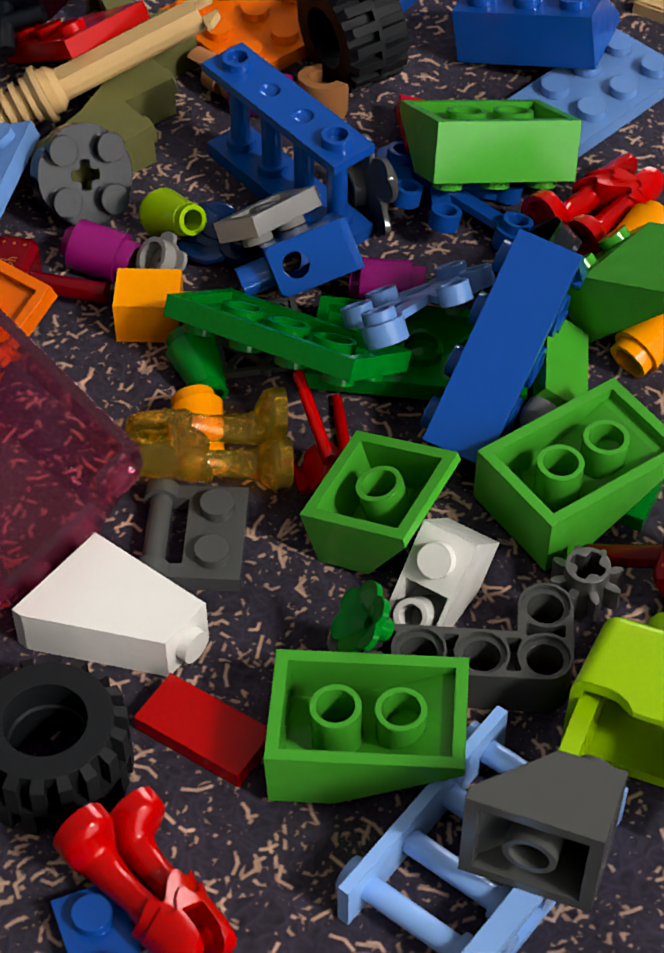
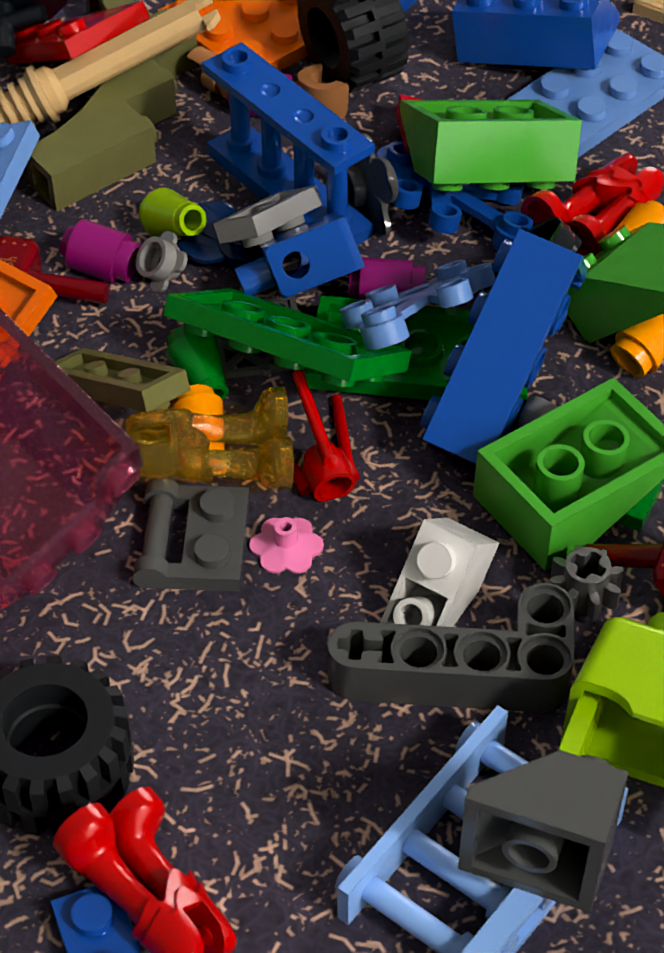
(61, 154): black plate -> none
(112, 613): white slope -> none
(124, 380): none -> olive plate
(141, 302): light orange brick -> none
(203, 729): red tile -> none
(286, 545): none -> bright pink plant
(362, 619): green plant -> none
(363, 724): bright green slope -> none
(374, 499): bright green slope -> none
(564, 366): bright green tile -> none

